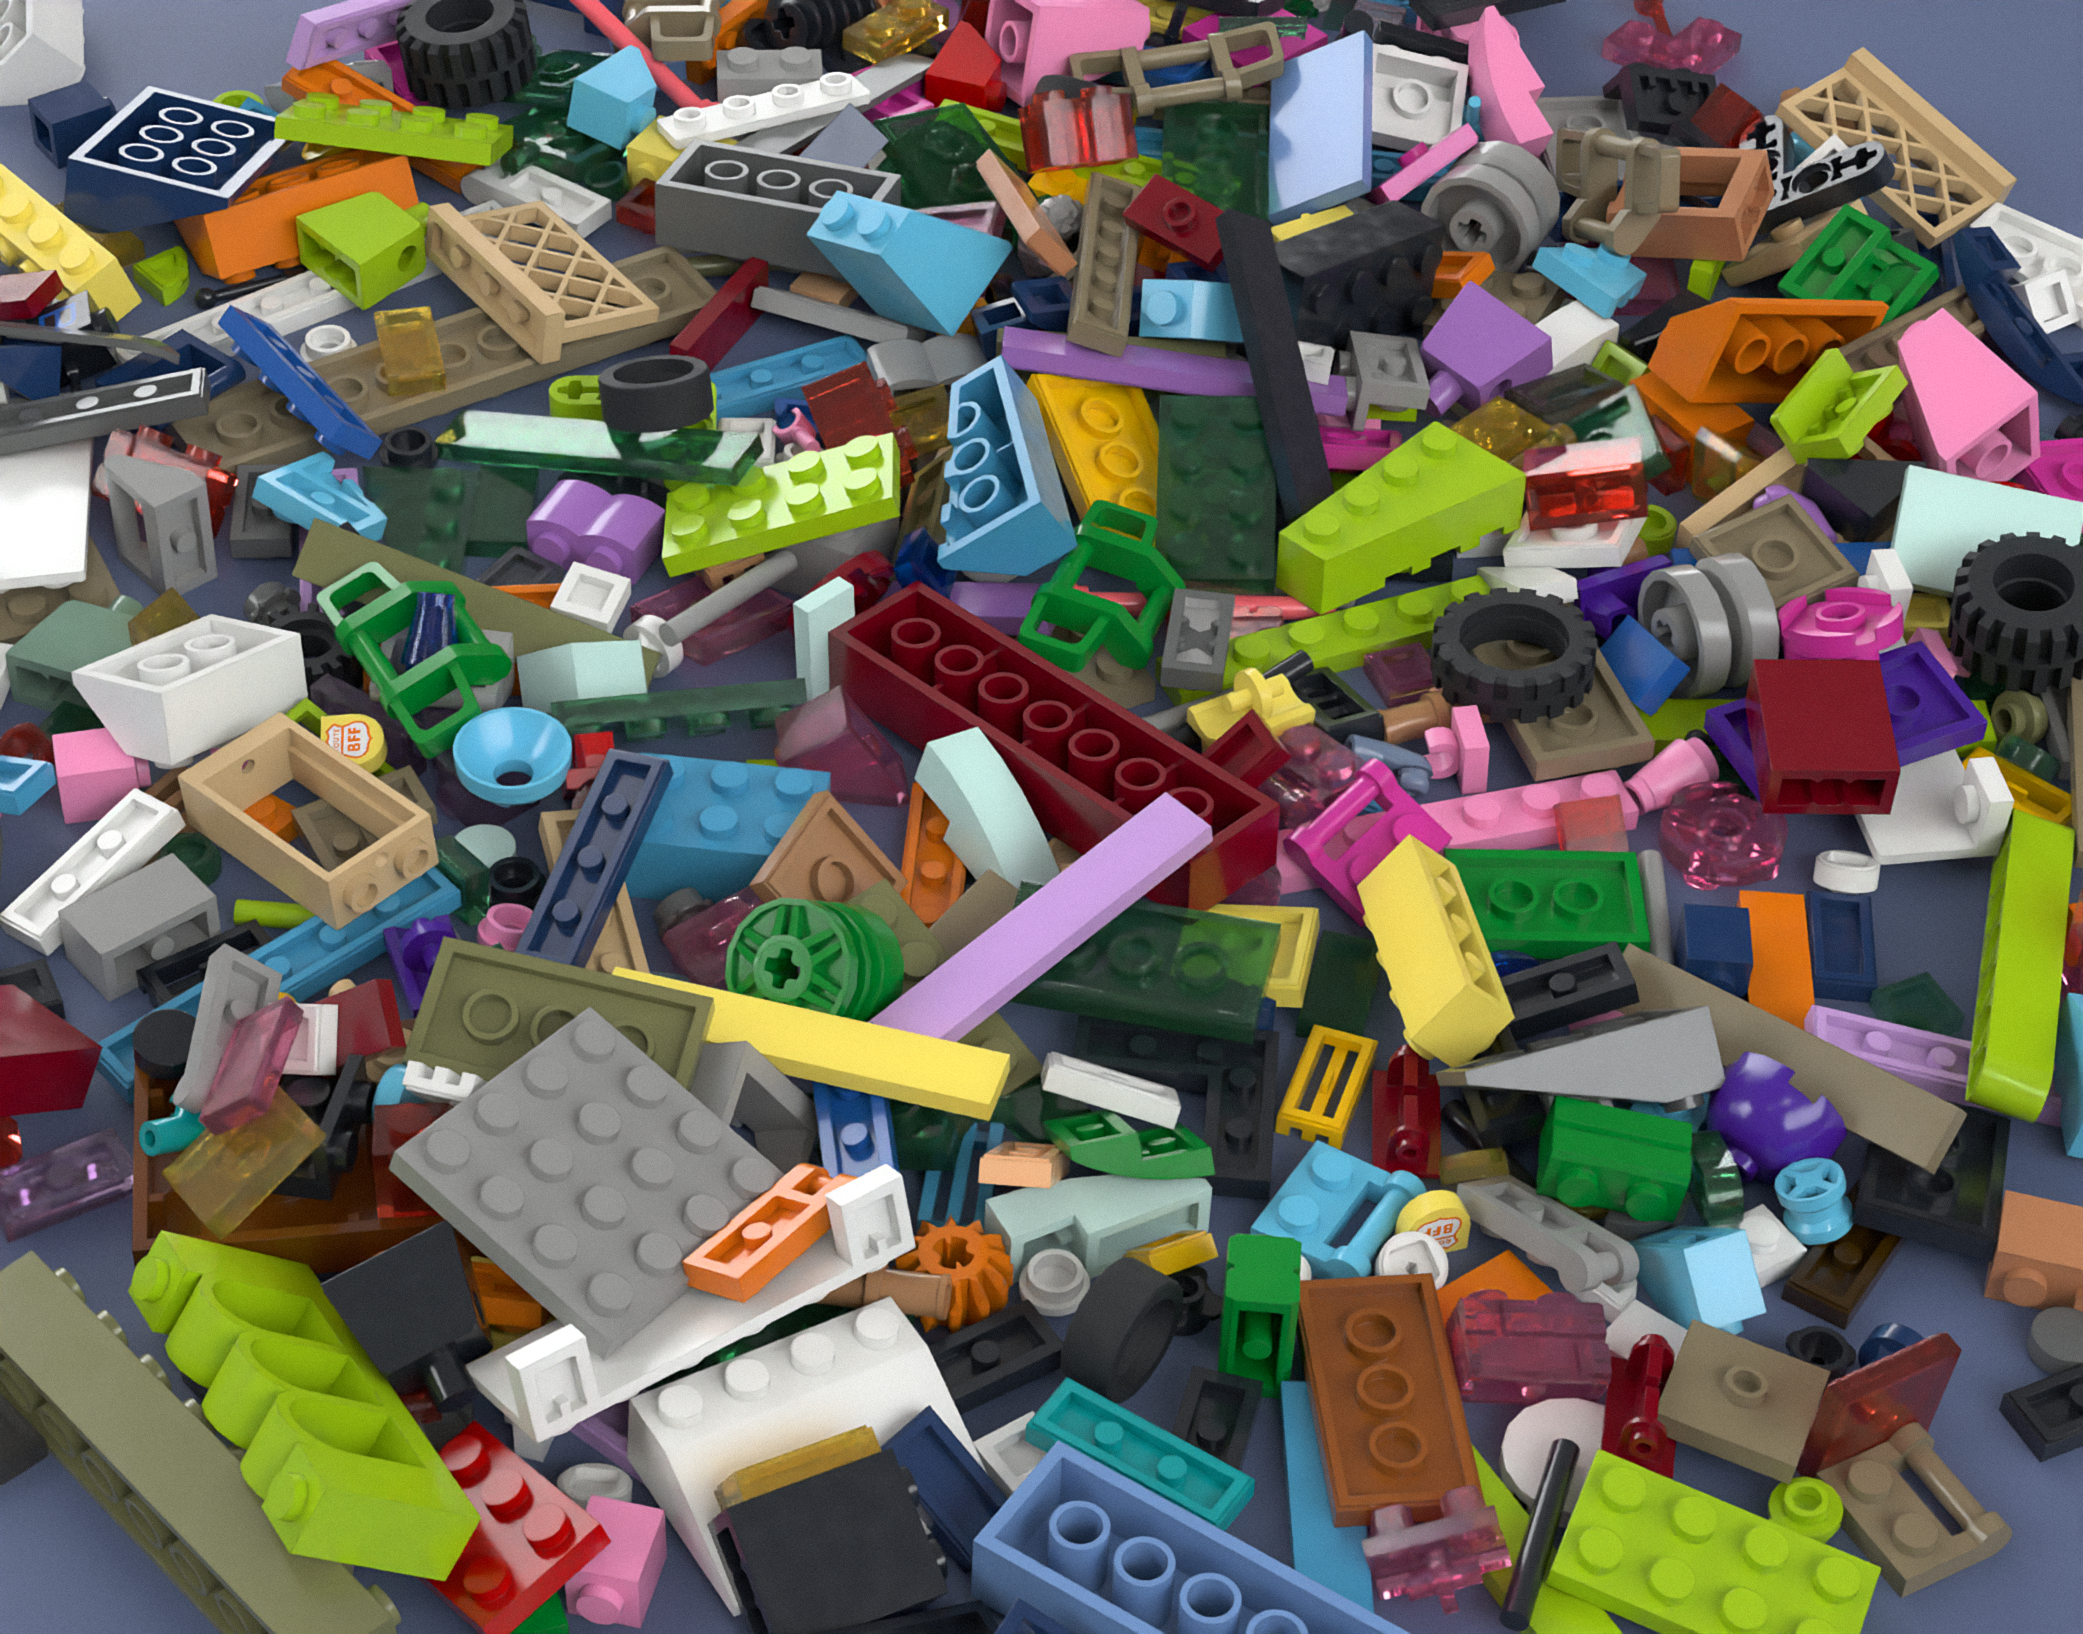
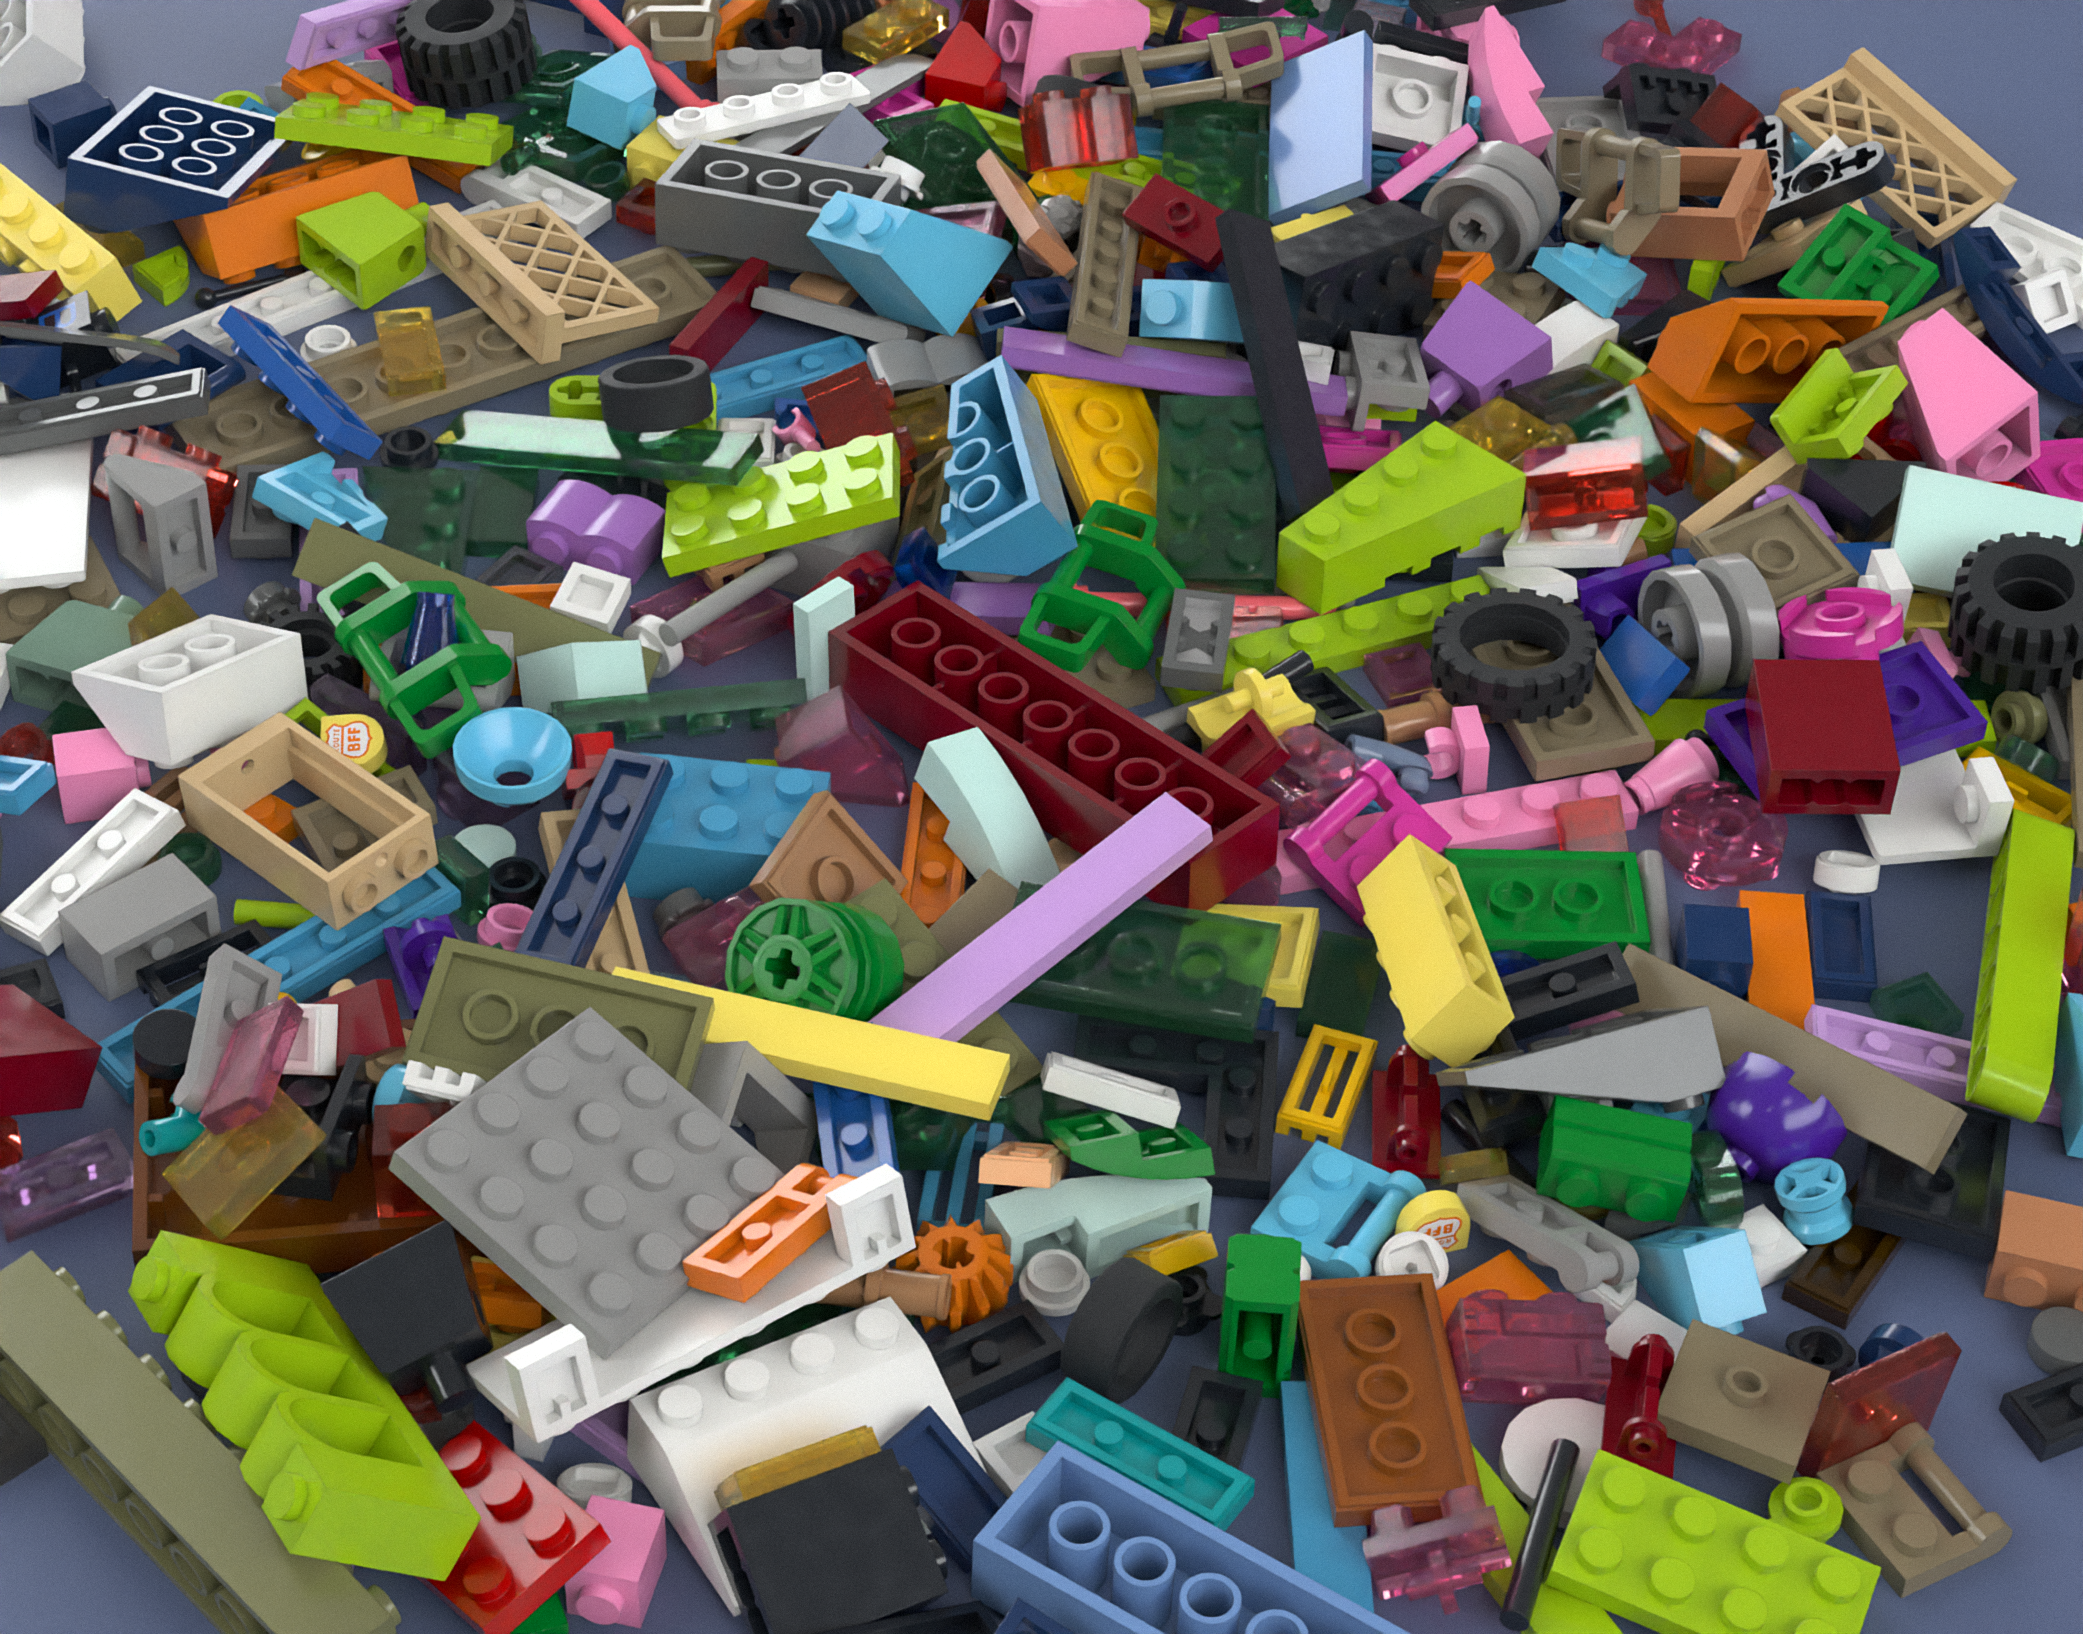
(910, 177): none -> white plate

